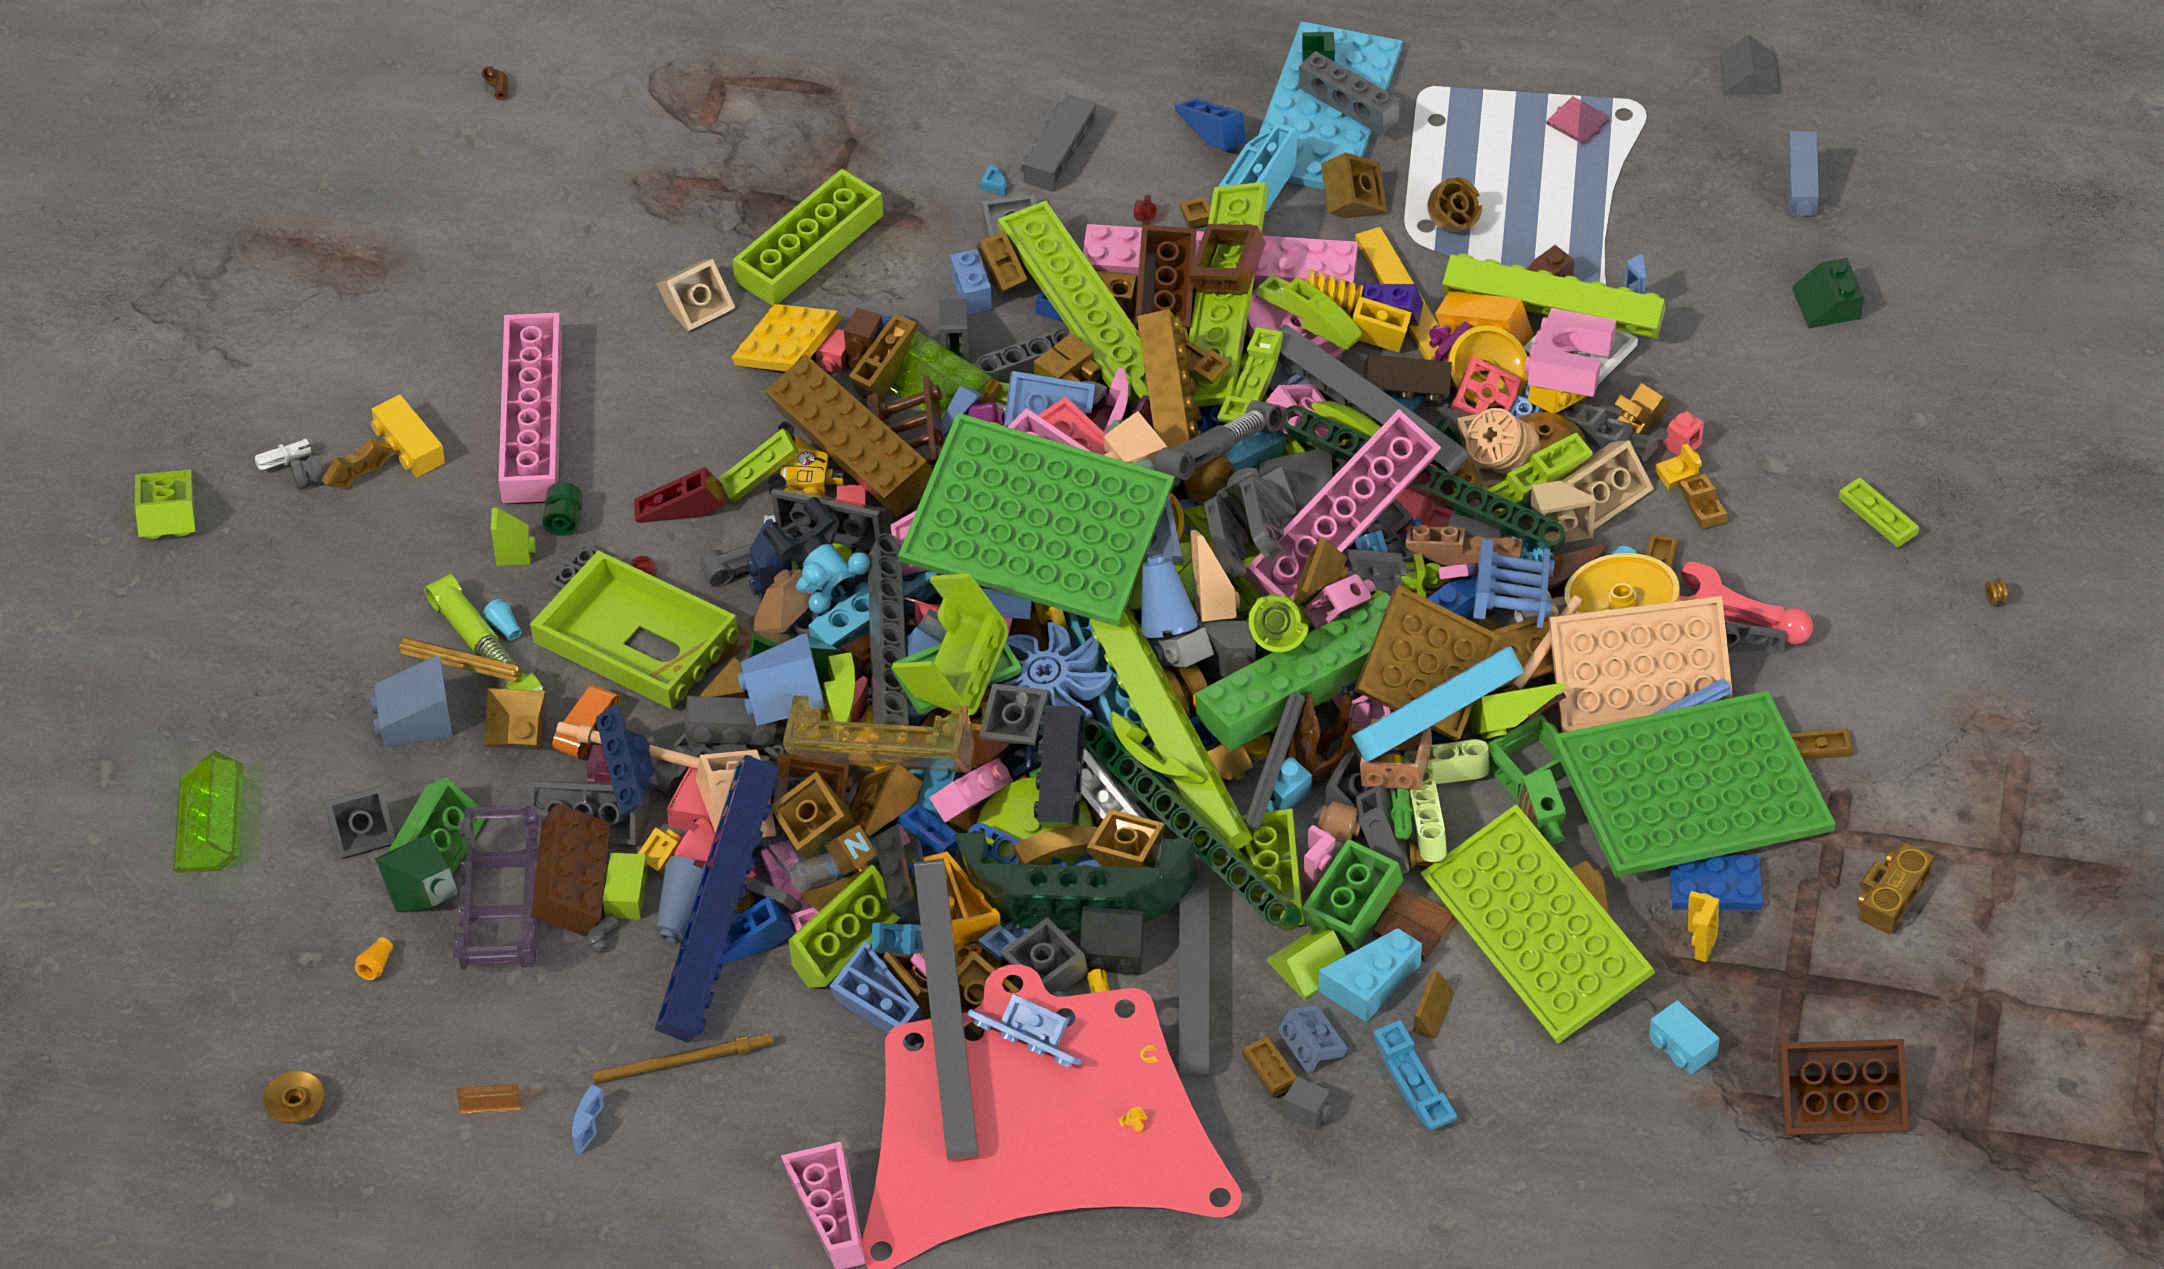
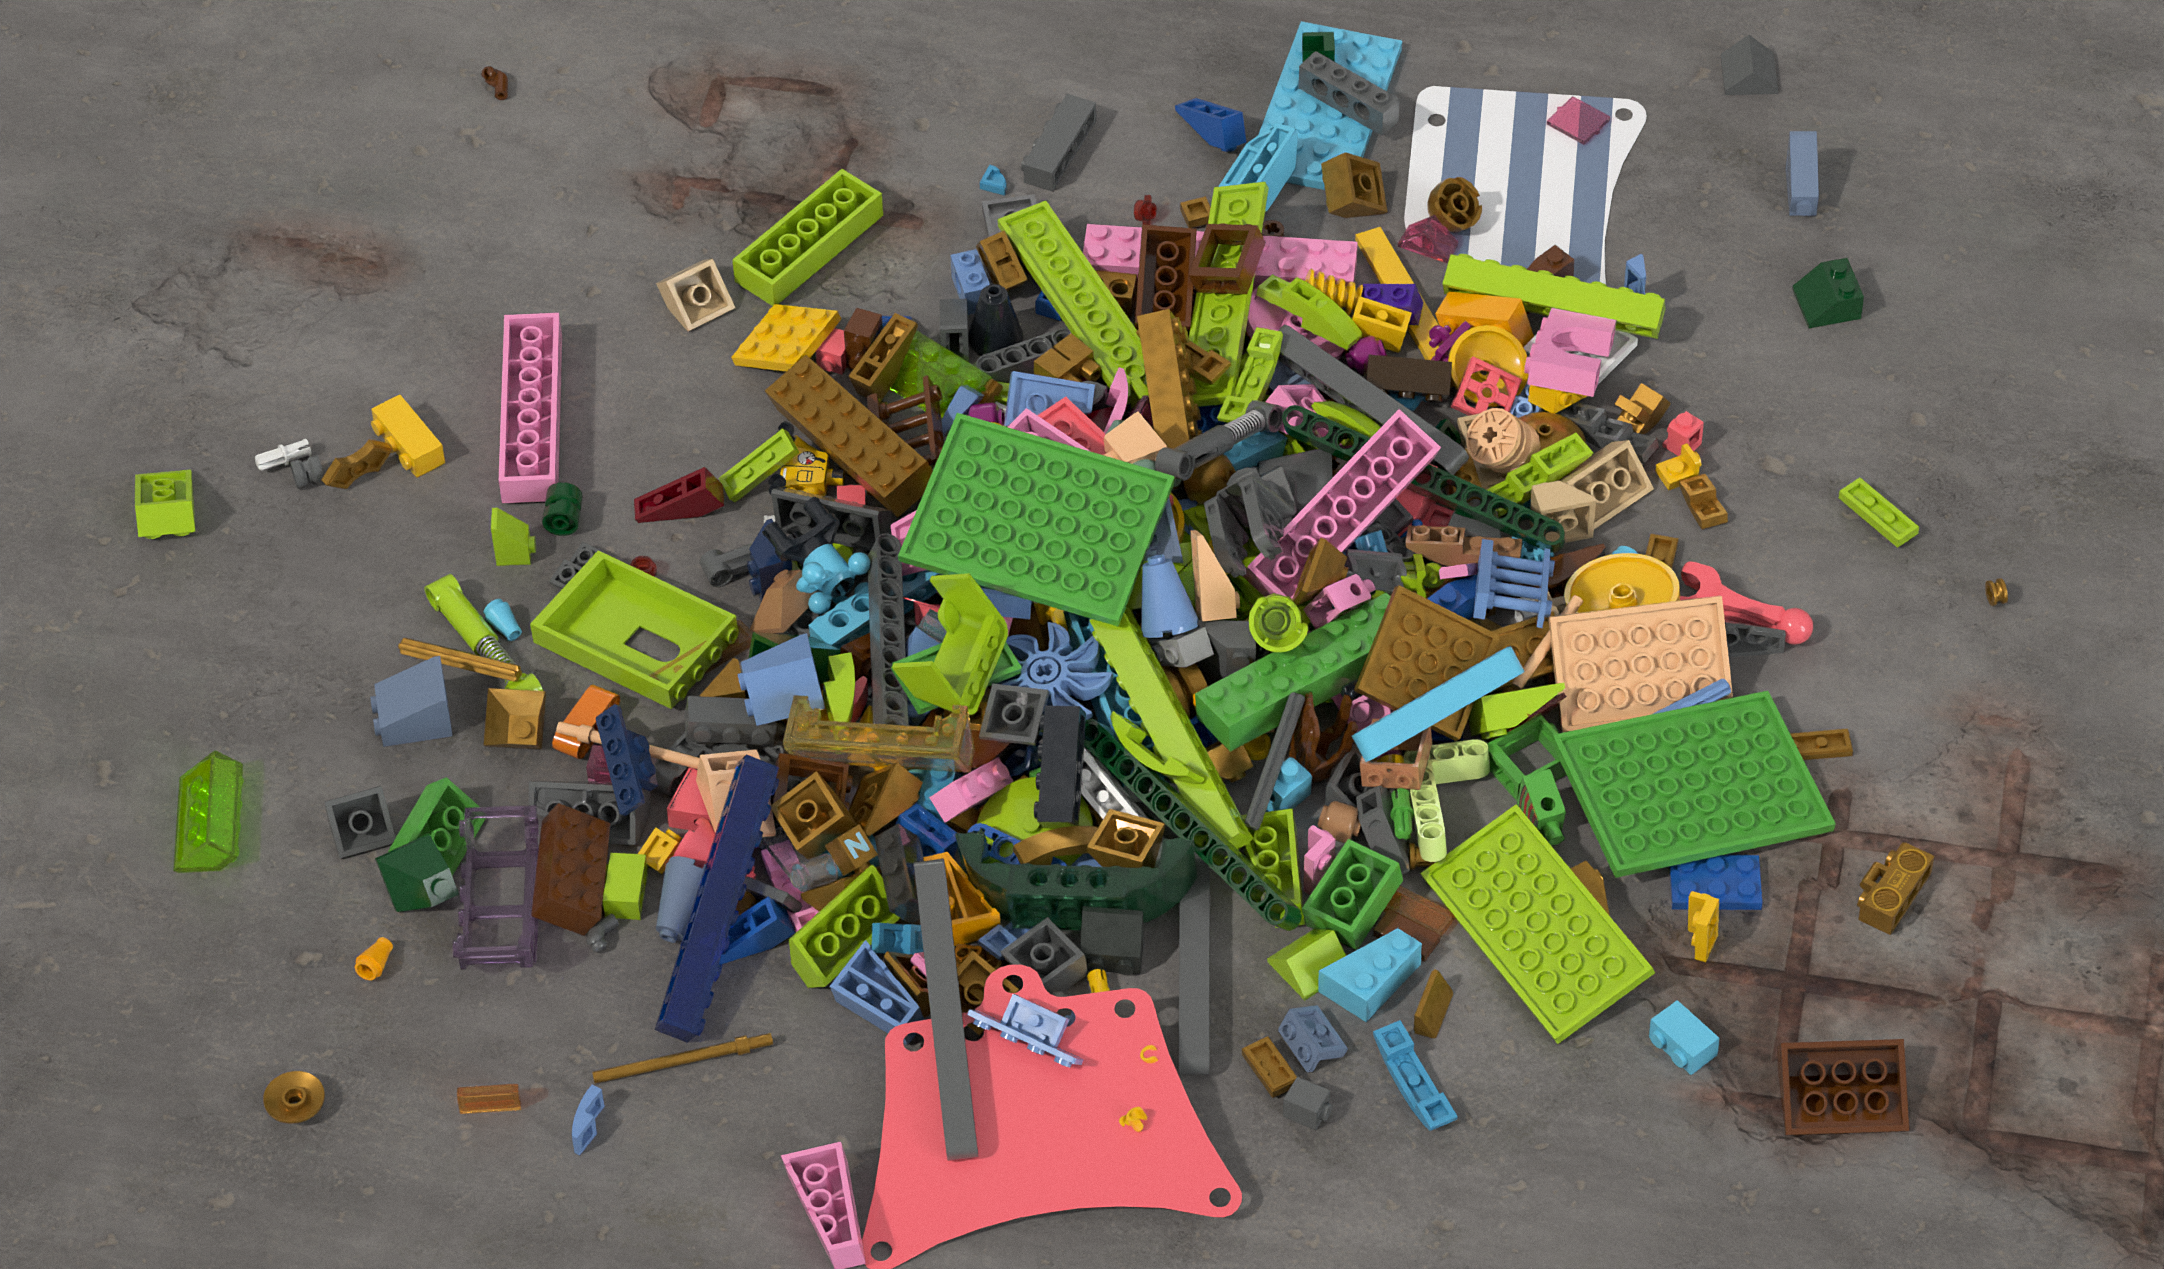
(994, 322): none -> black cone
(1273, 226): none -> reddish brown bush
(1361, 350): none -> magenta head
(1429, 239): none -> clear pink slope

